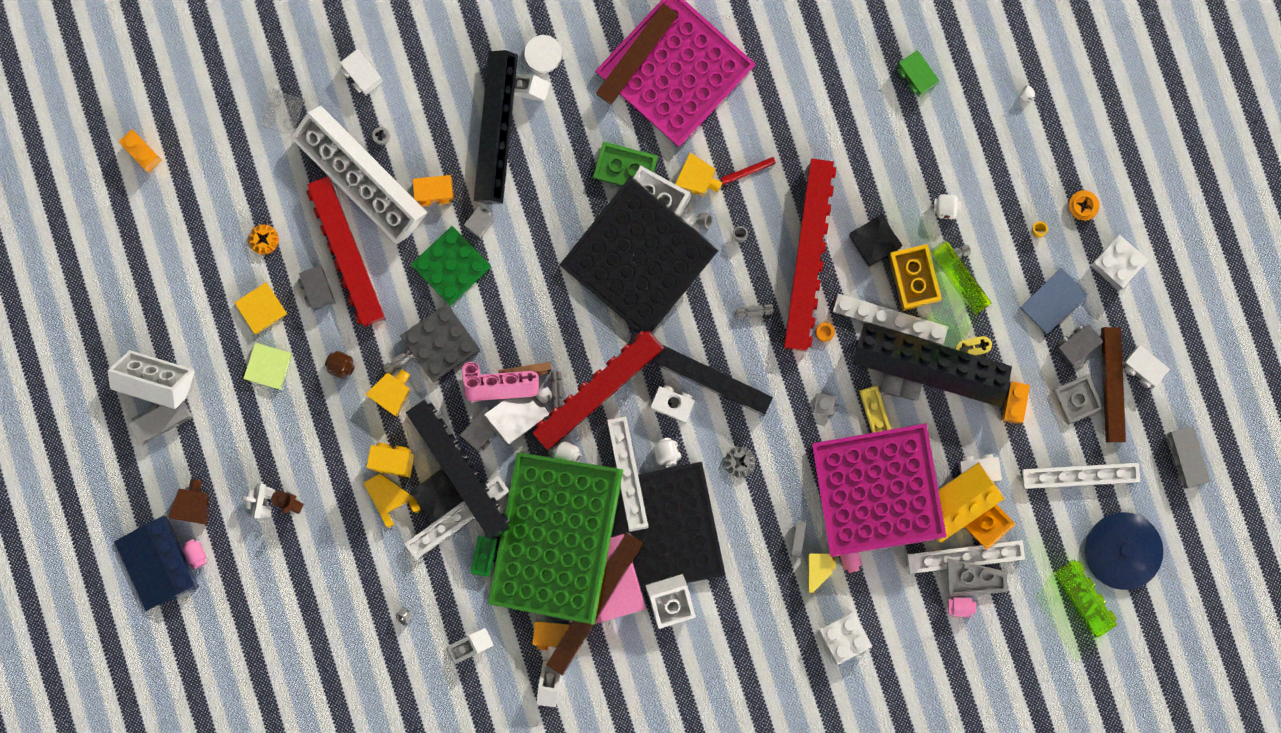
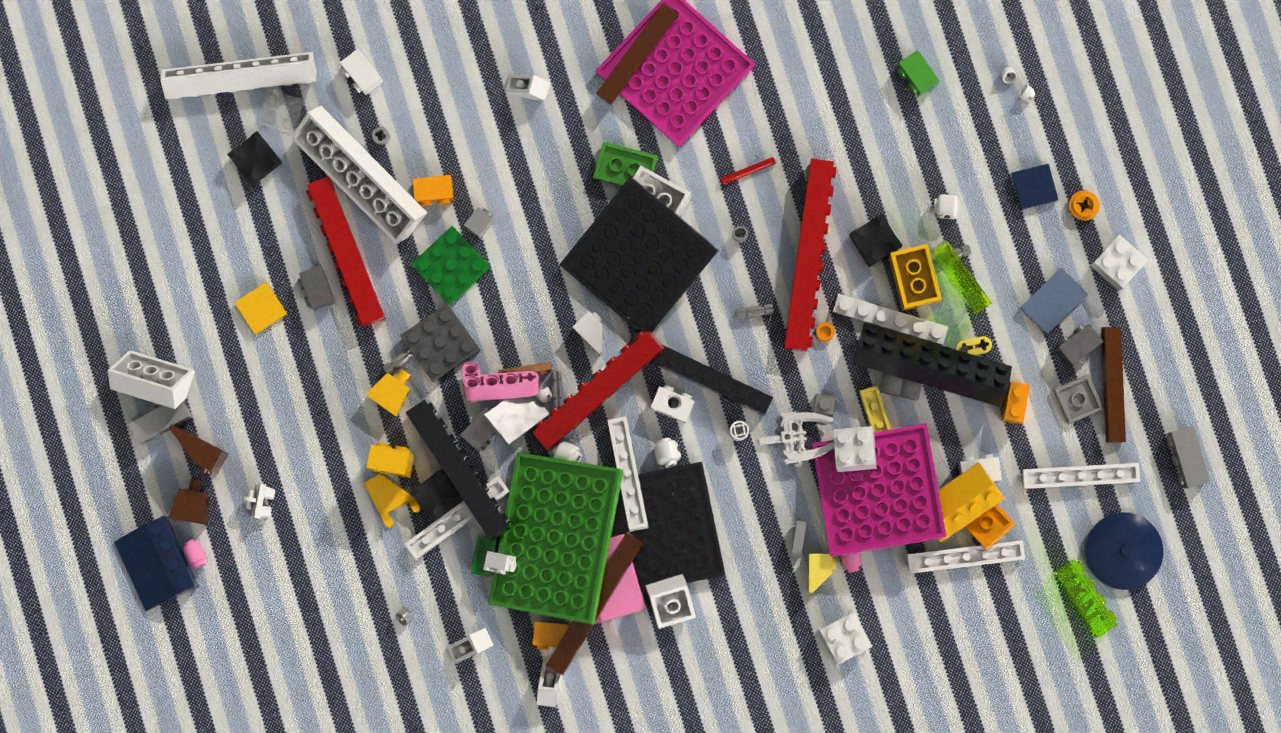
(140, 150): light orange brick -> none
(201, 452): none -> reddish brown slope
(238, 75): none -> white brick
(255, 158): none -> black brick
(262, 248): light orange gear -> none
(268, 366): yellowish green tile -> none
(286, 502): reddish brown hips -> none
(339, 364): reddish brown head -> none
(495, 127): black brick -> none
(499, 563): none -> white brick
(543, 53): white tile -> none
(591, 331): none -> white slope
(697, 176): yellow torso -> none
(705, 220): light grey hinge -> none
(739, 430): none -> white wheel
(740, 471): light grey gear -> none
(790, 437): none -> white bar
(854, 449): none -> white brick
(961, 607): bright pink brick -> none
(972, 579): light grey wing -> none
(1012, 75): none -> white hinge
(1034, 186): none -> dark blue tile
(1041, 227): yellow hinge -> none
(1145, 367): white brick -> none

